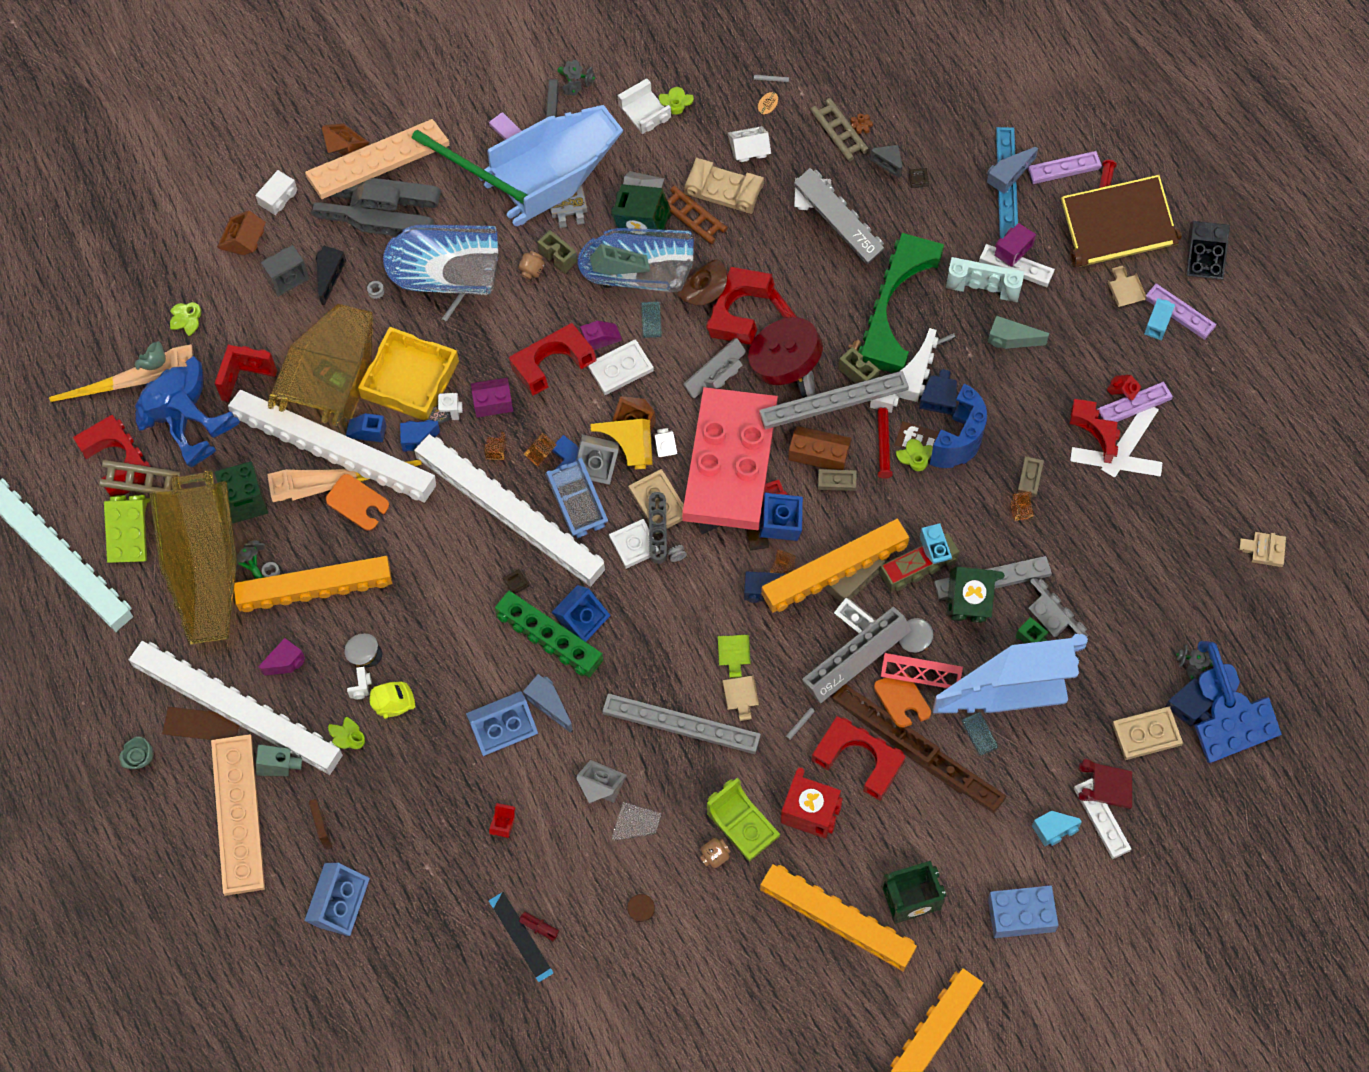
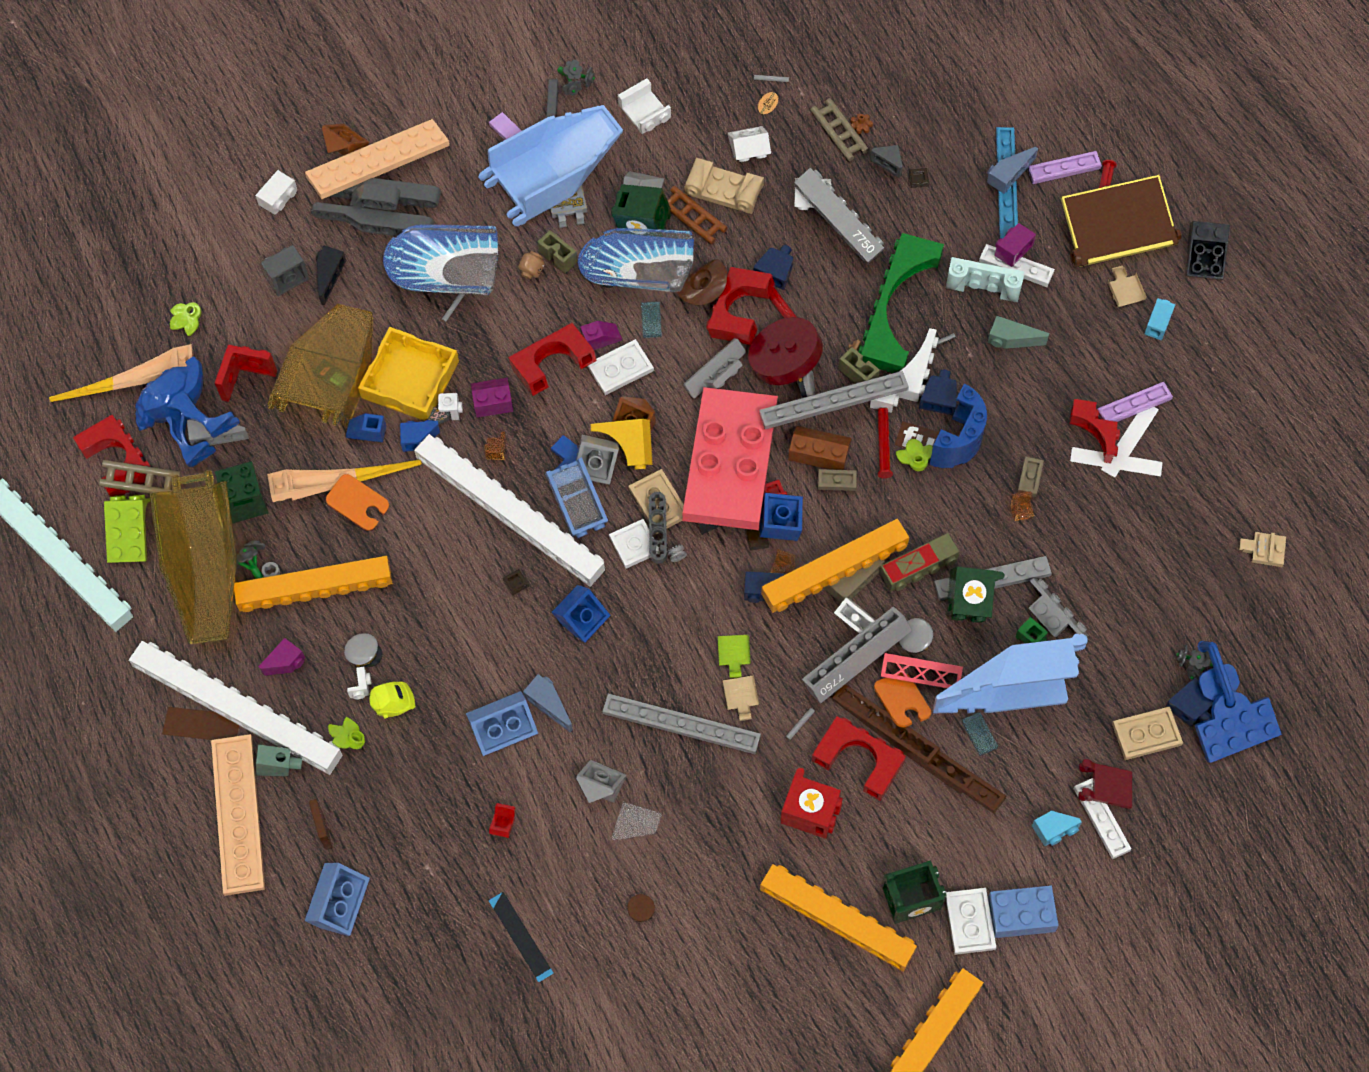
(136, 753): sand green hair -> none
(153, 358): sand green hair -> none
(198, 434): none -> light grey slope
(242, 233): dark orange slope -> none
(333, 446): white brick -> none
(371, 285): light grey bush -> none
(426, 141): green piece -> none
(512, 603): green brick -> none
(539, 926): dark red axle -> none
(540, 449): clear orange panel -> none
(615, 261): sand green slope -> none
(665, 442): white bracket -> none
(676, 100): lime plate -> none
(715, 853): medium nougat head -> none
(741, 820): lime bracket -> none
(777, 263): none -> dark blue torso
(935, 544): medium azure slope -> none
(970, 921): none -> white plate
(1124, 385): red bracket -> none
(1182, 312): lavender tile -> none

